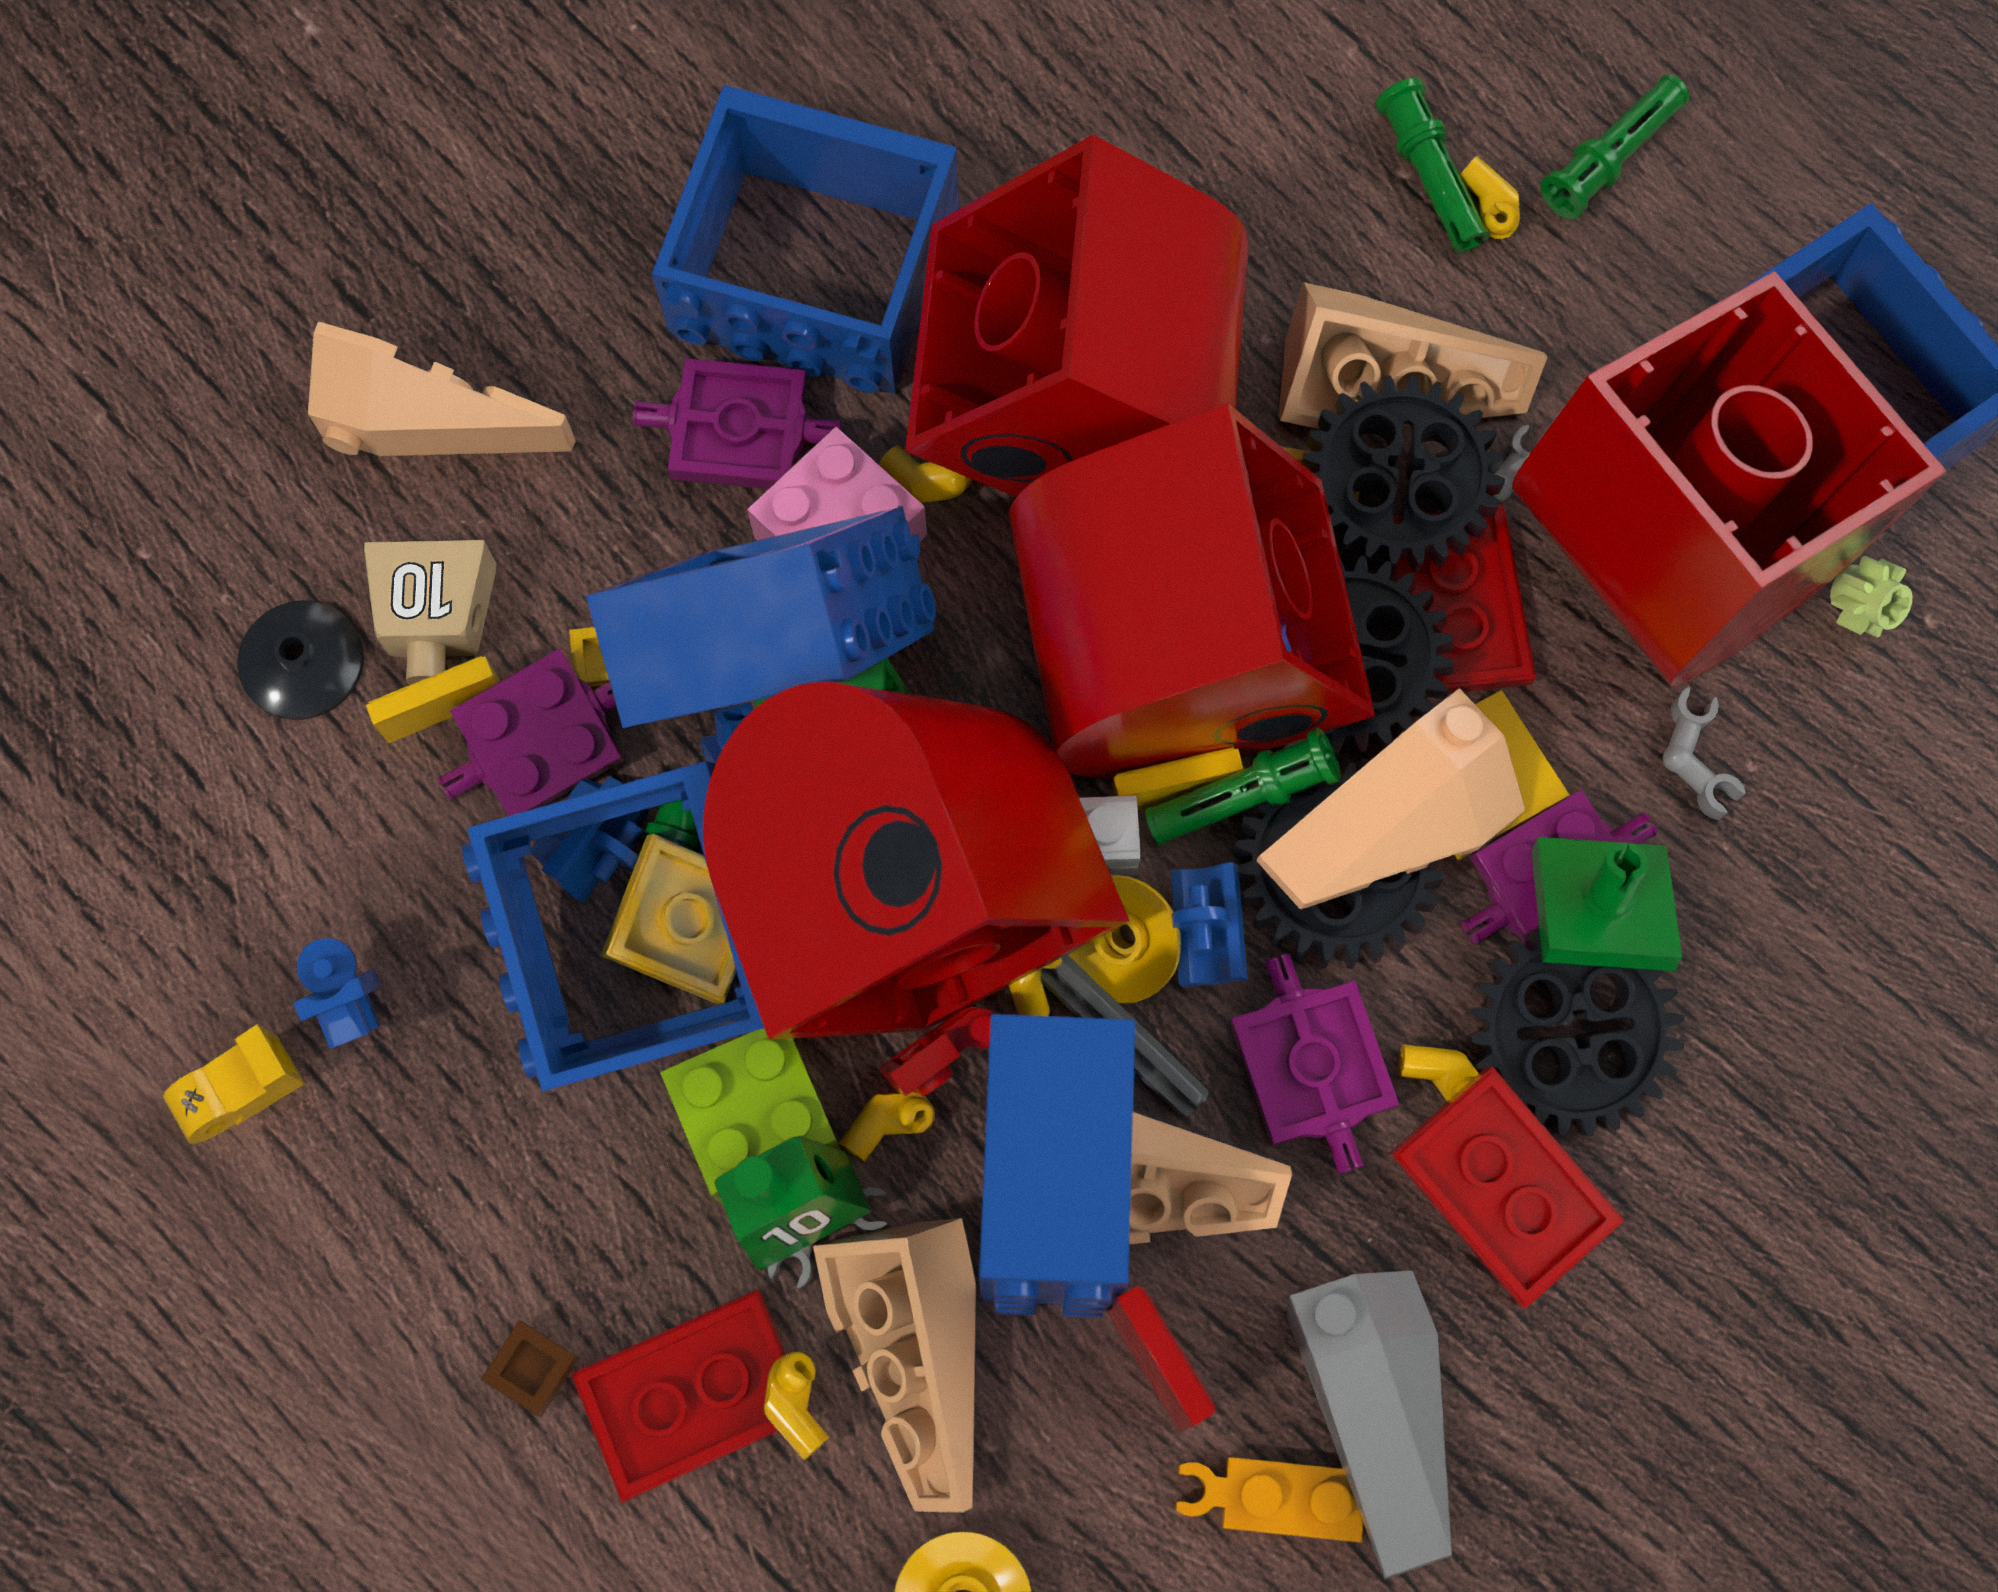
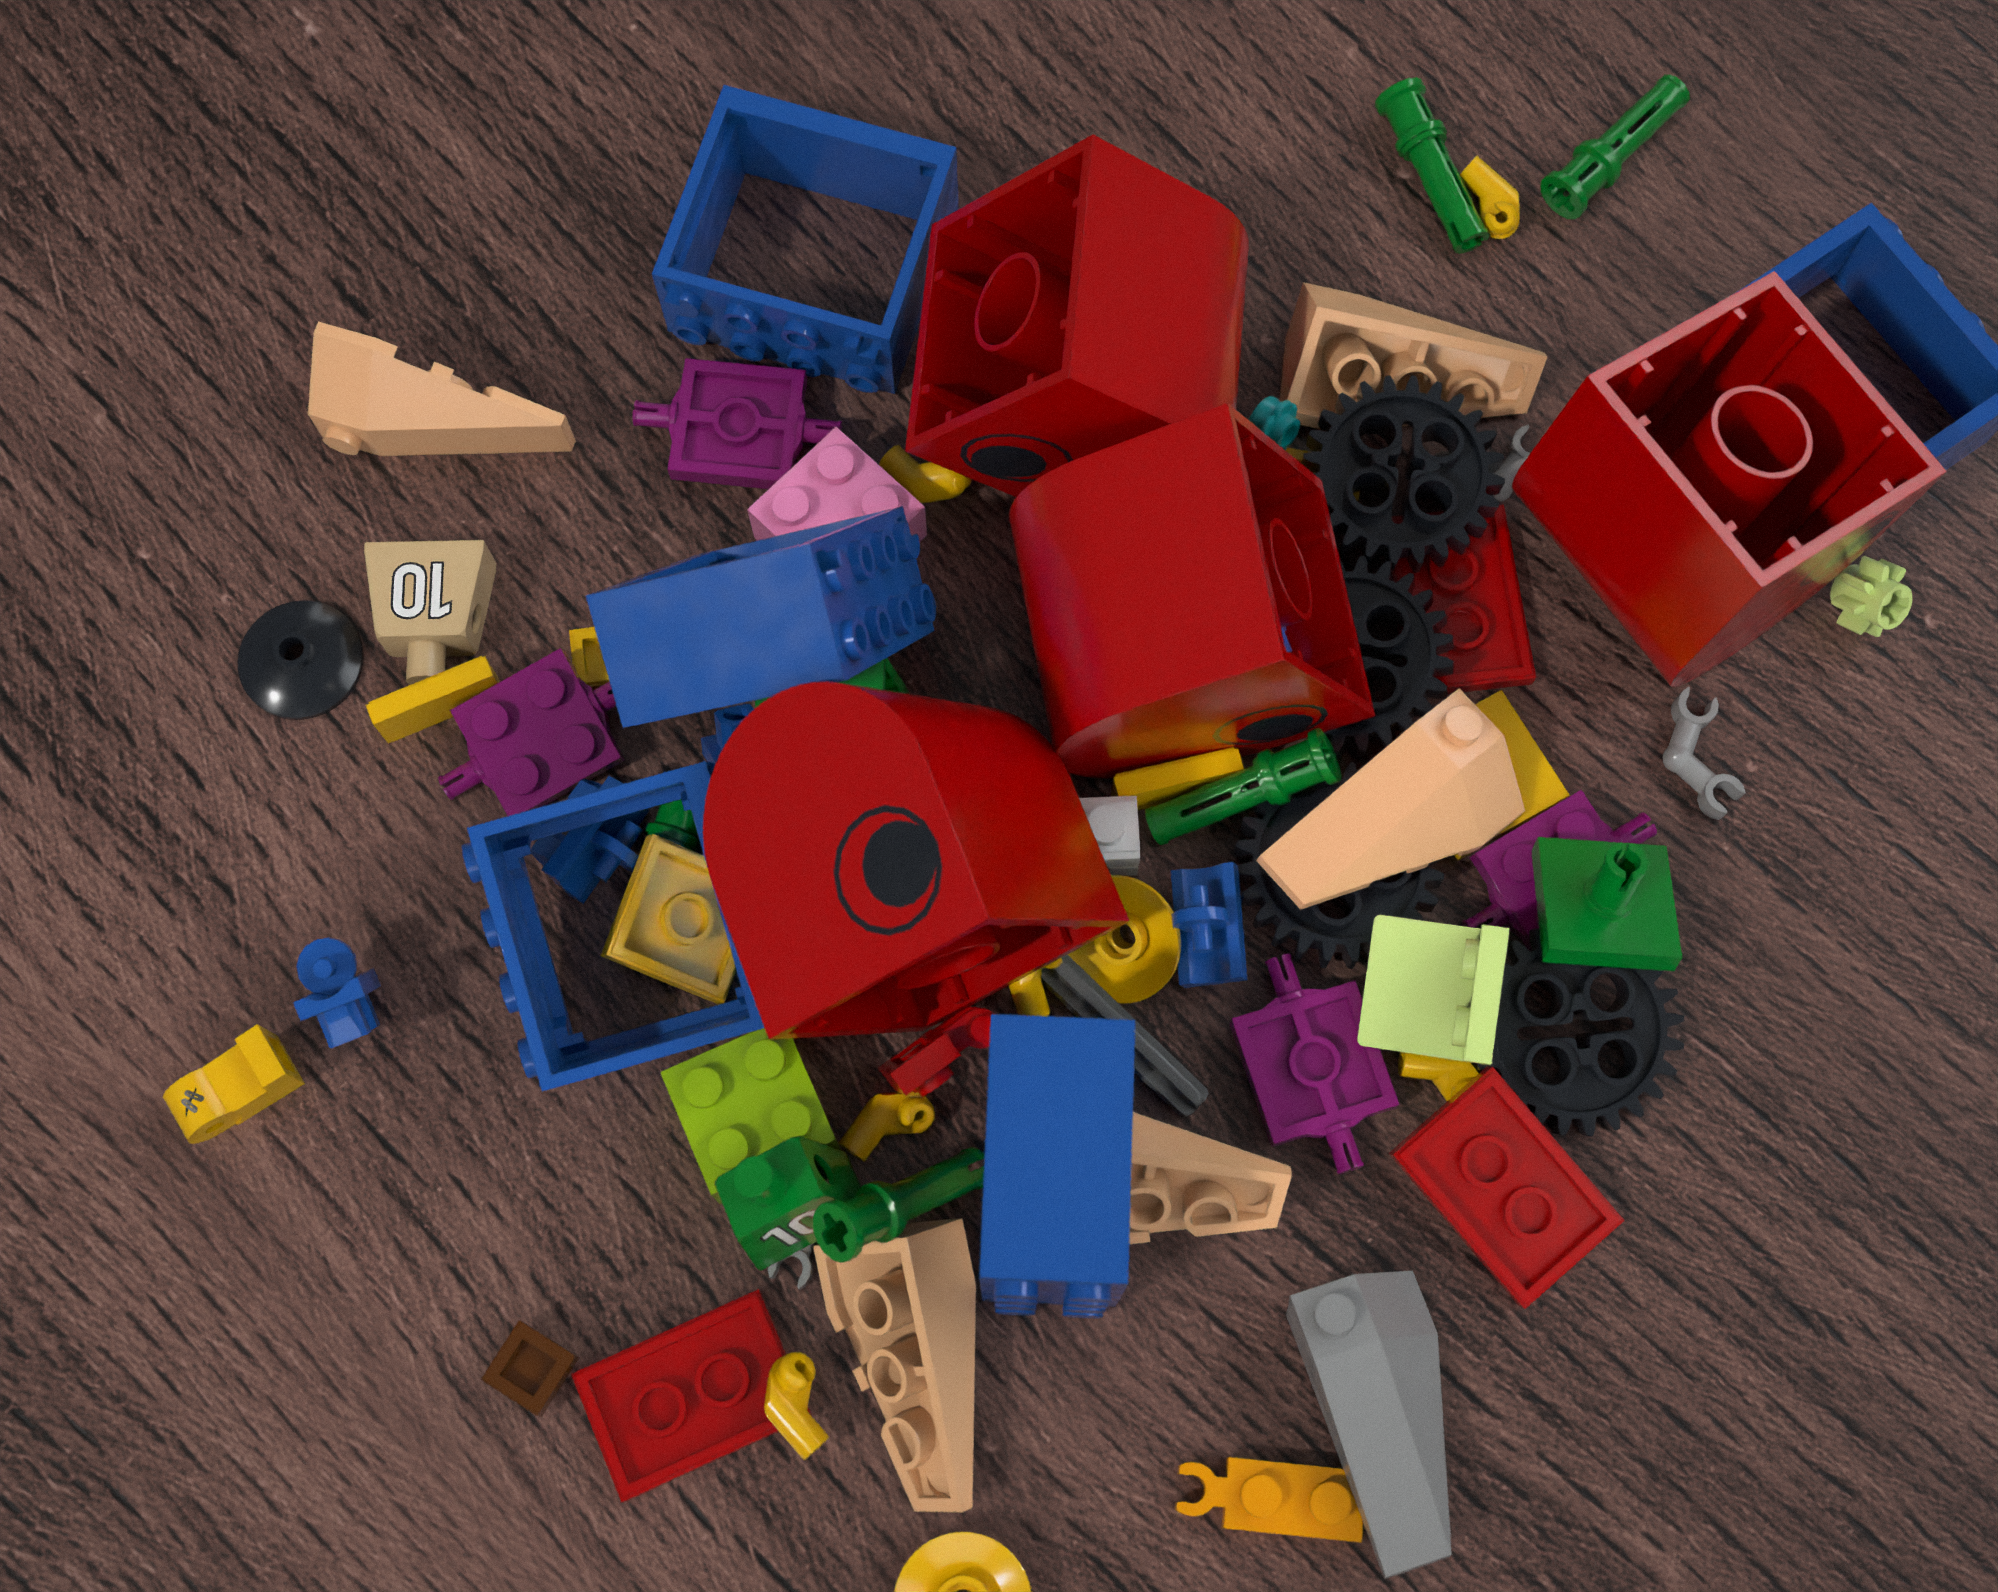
(884, 1208): none -> green pin
(1161, 1359): red tile -> none
(1277, 420): none -> teal plate
(1433, 989): none -> yellowish green bracket

